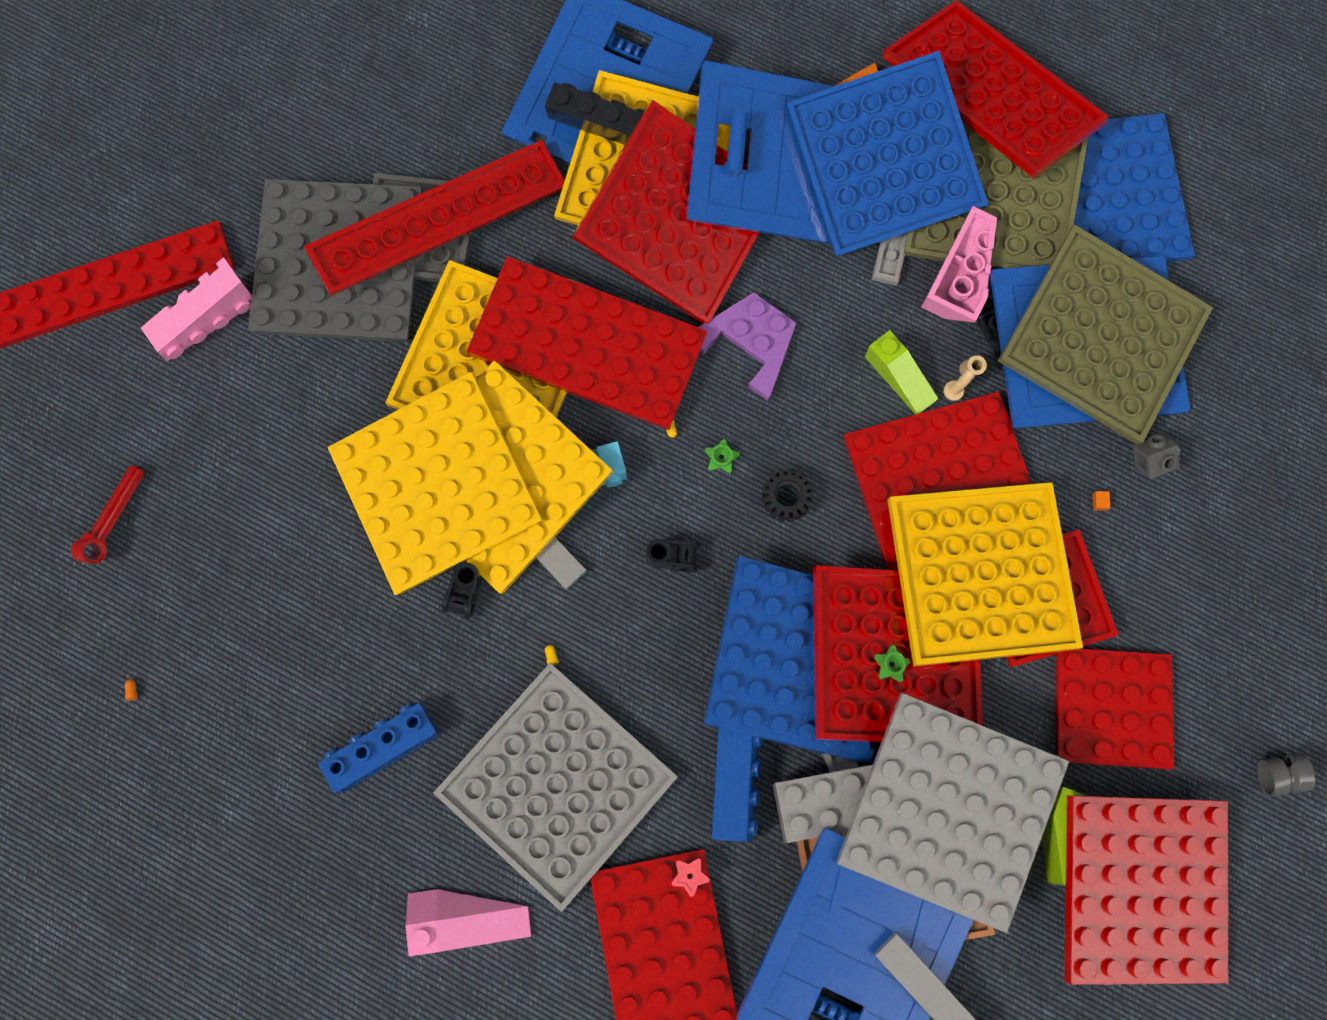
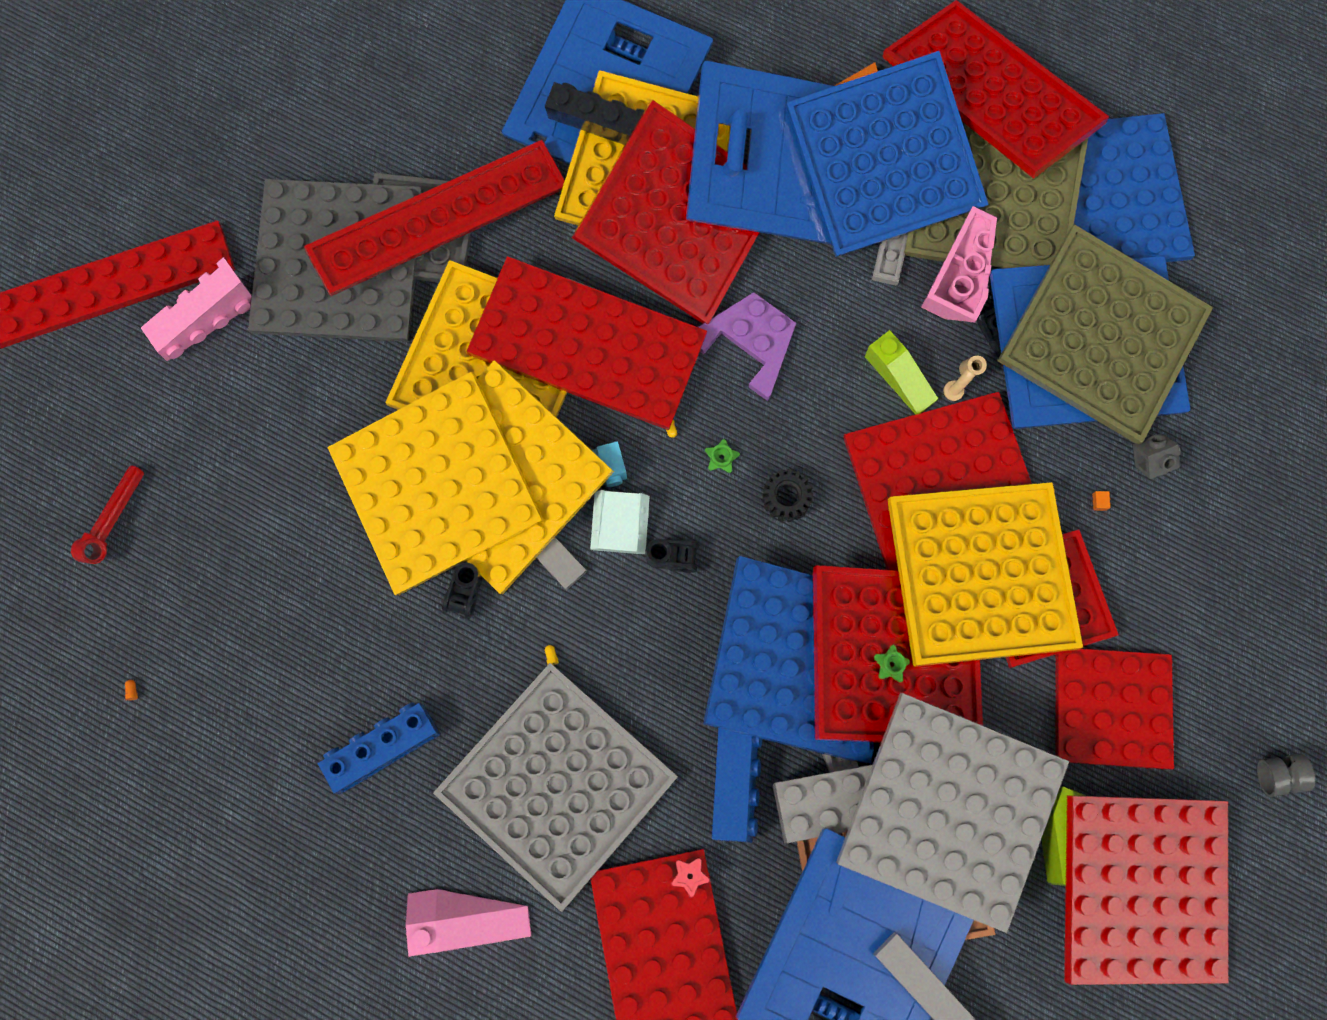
(620, 522): none -> light aqua slope

